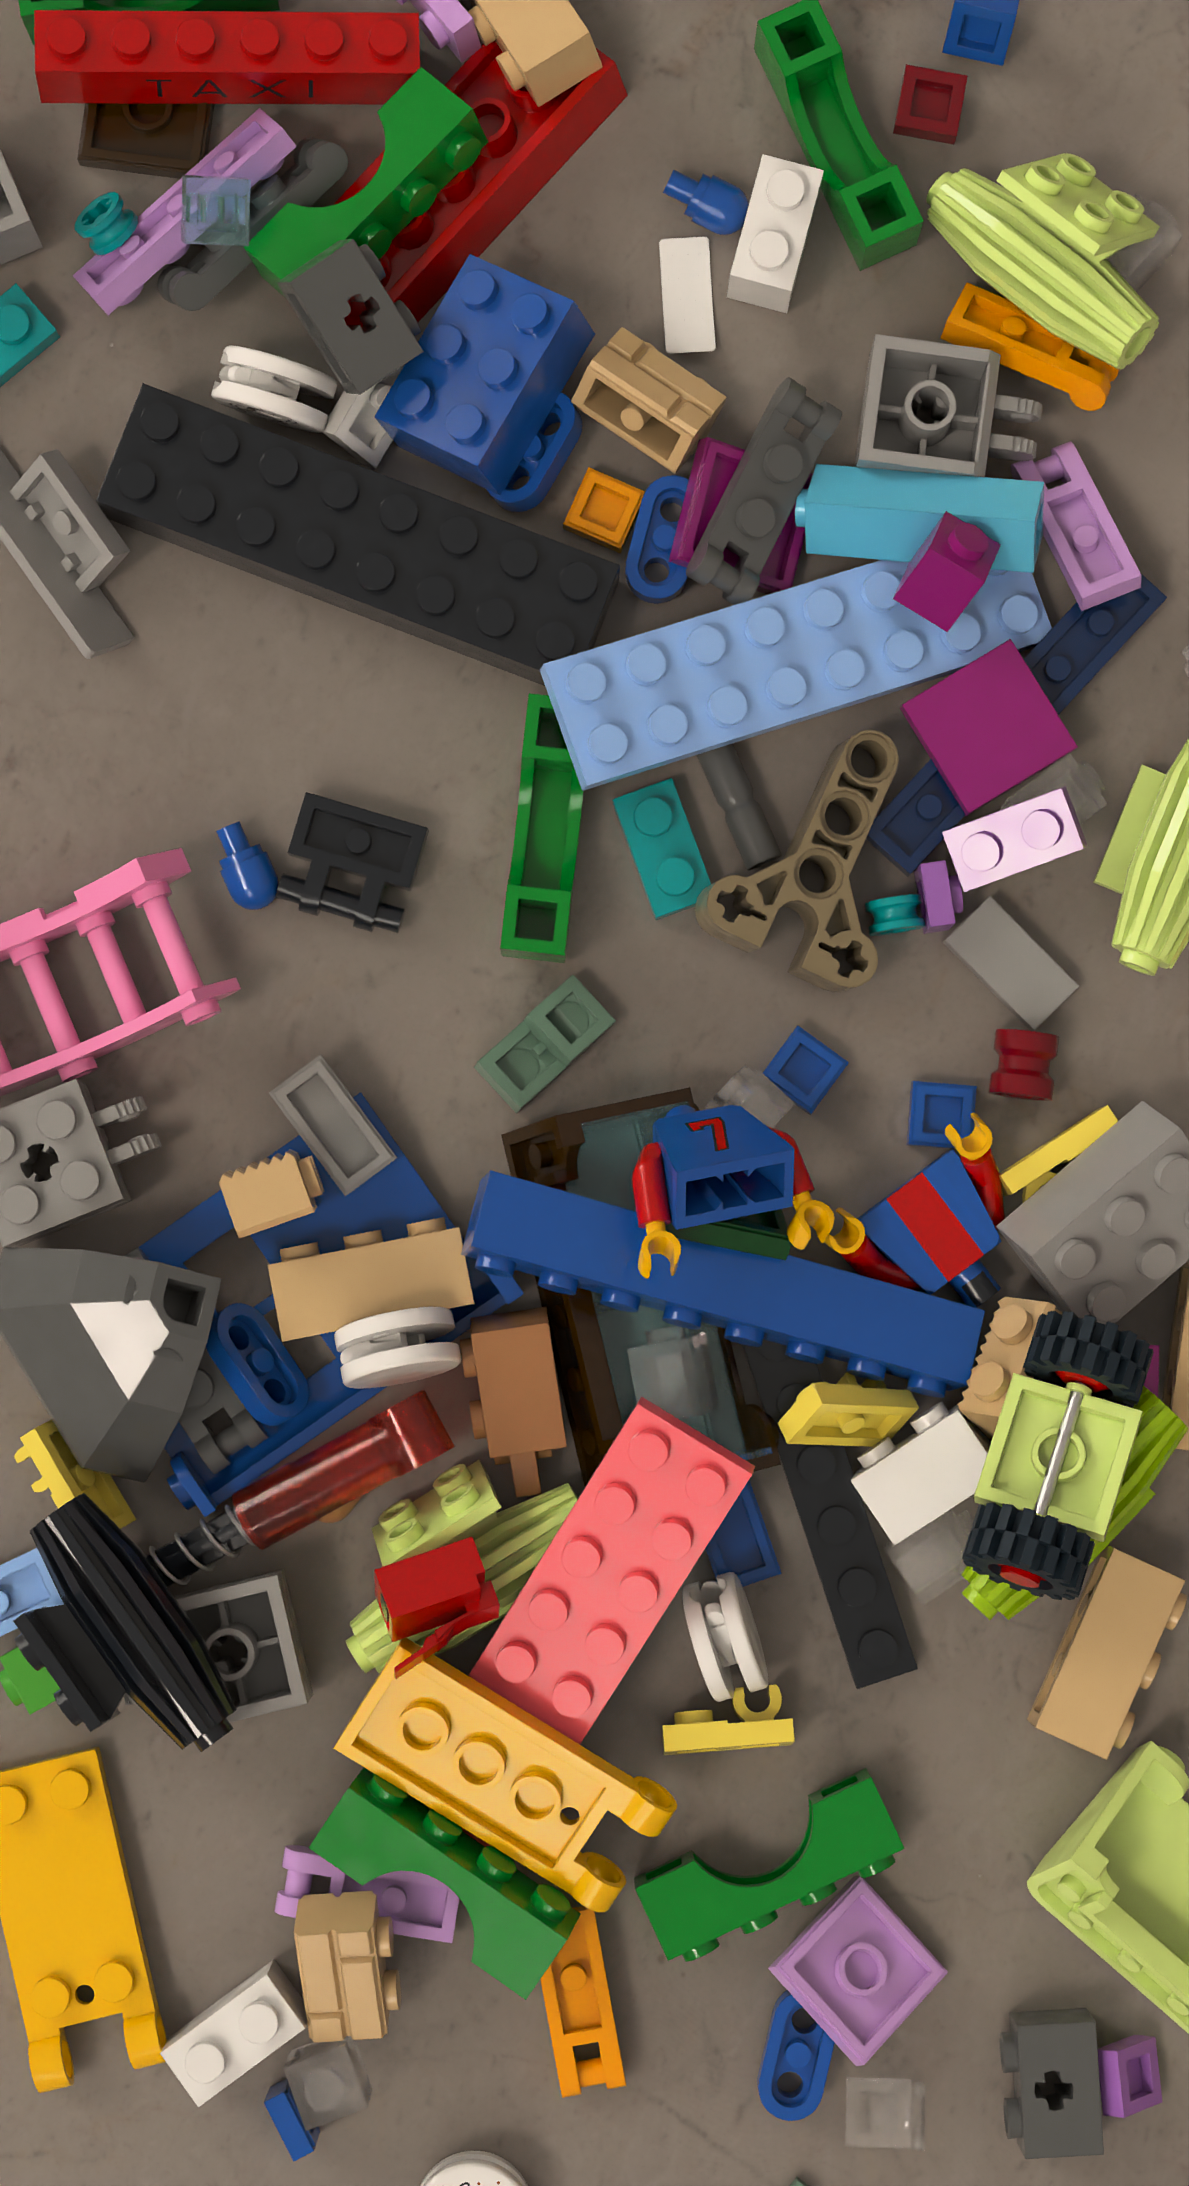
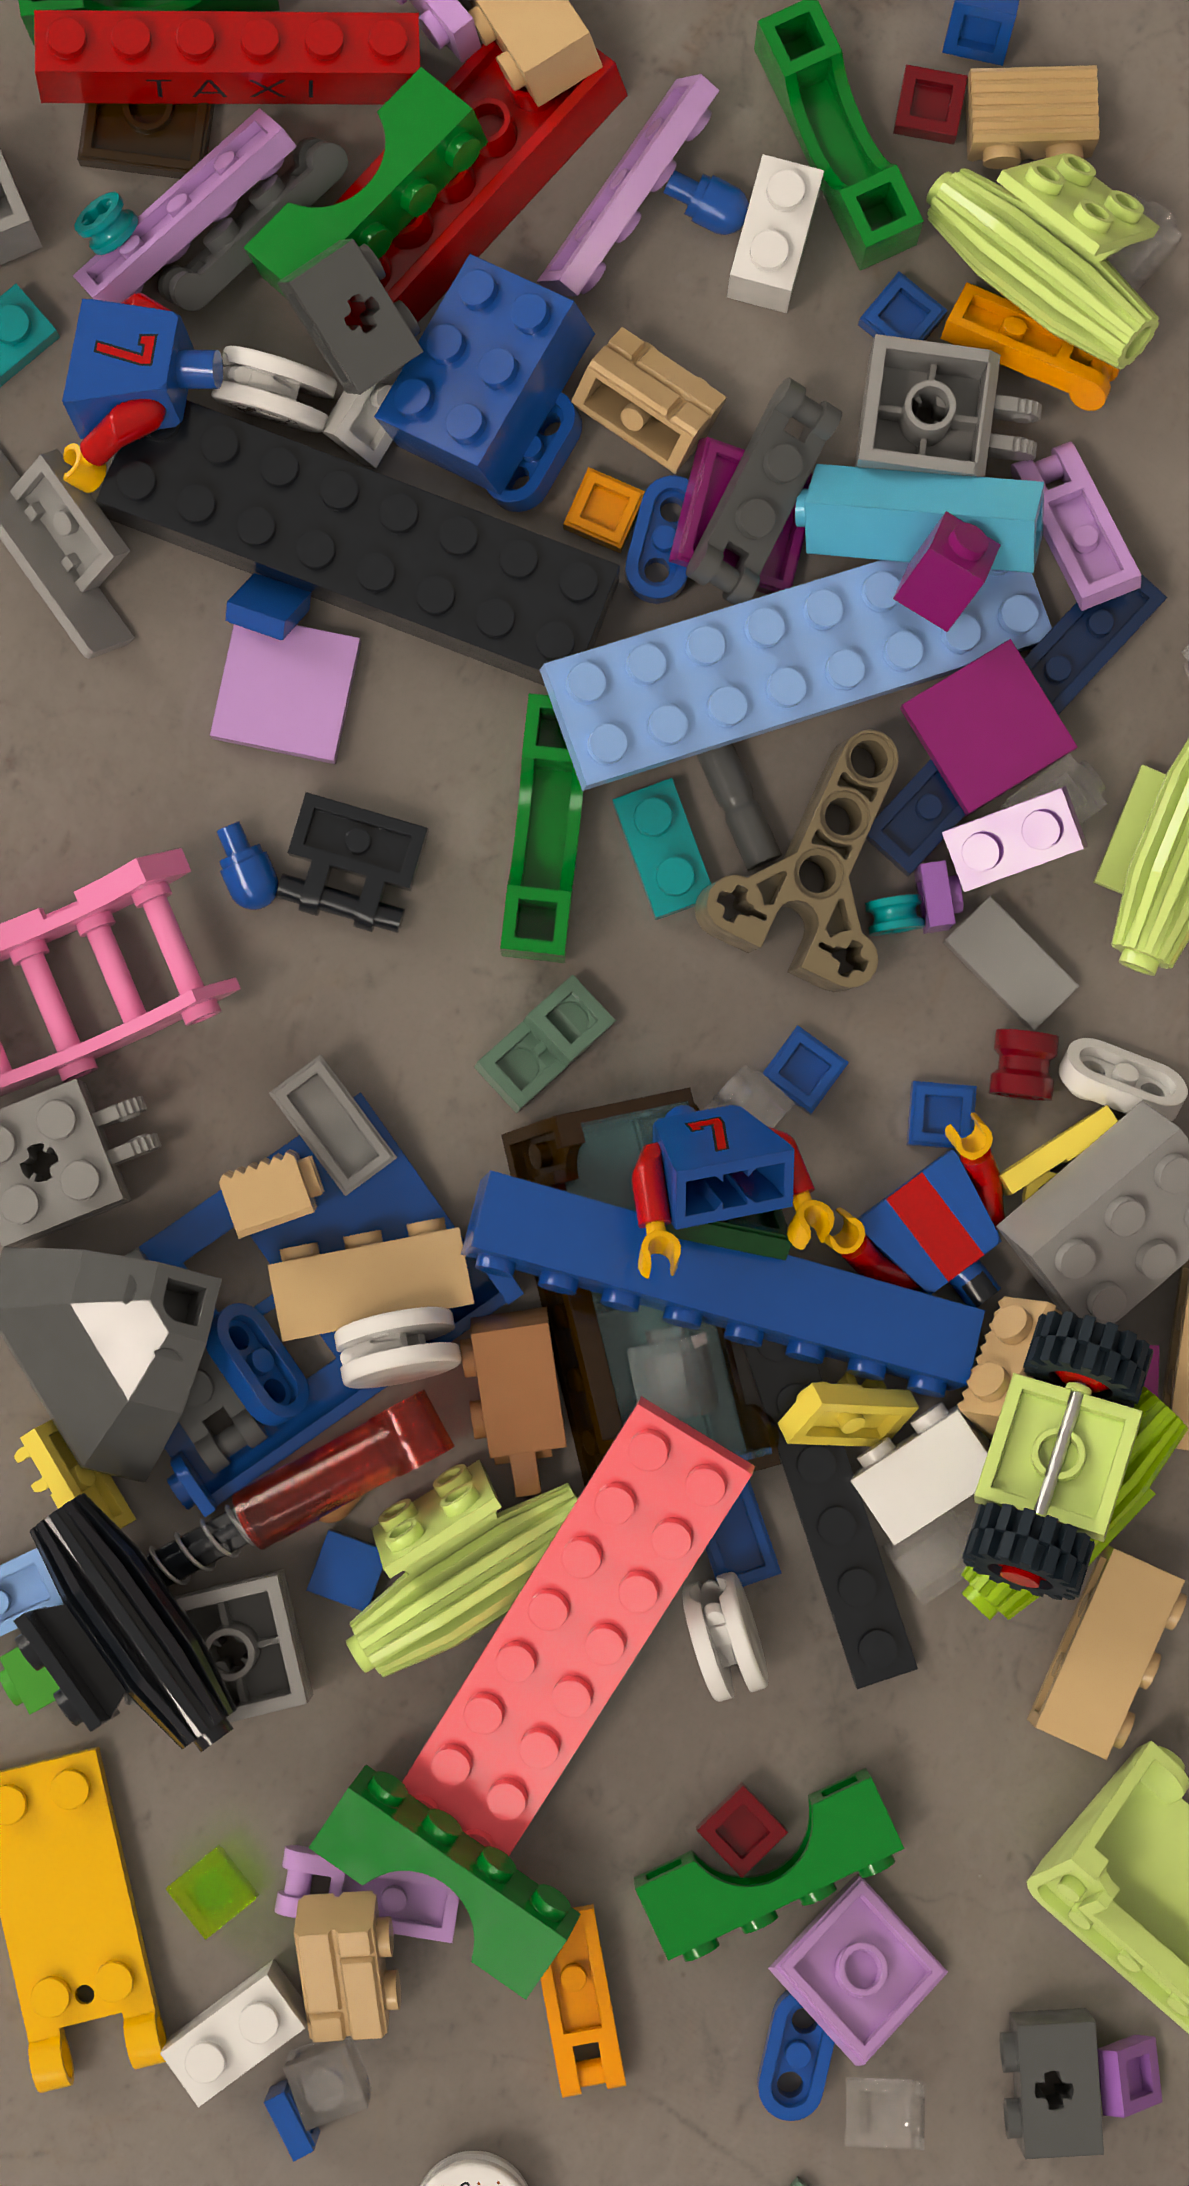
(128, 380): none -> blue torso
(212, 1891): none -> clear neon green plate
(215, 210): clear light blue tile -> none
(268, 606): none -> blue tile
(286, 691): none -> lavender tile
(346, 1570): none -> blue tile
(435, 1591): red piece -> none
(500, 1773): yellow hinge -> none
(641, 170): none -> lavender plate
(687, 295): white sticker -> none
(698, 1732): light yellow plate -> none
(741, 1829): none -> dark red plate
(903, 311): none -> blue tile
(1030, 113): none -> tan brick
(1120, 1078): none -> white plate

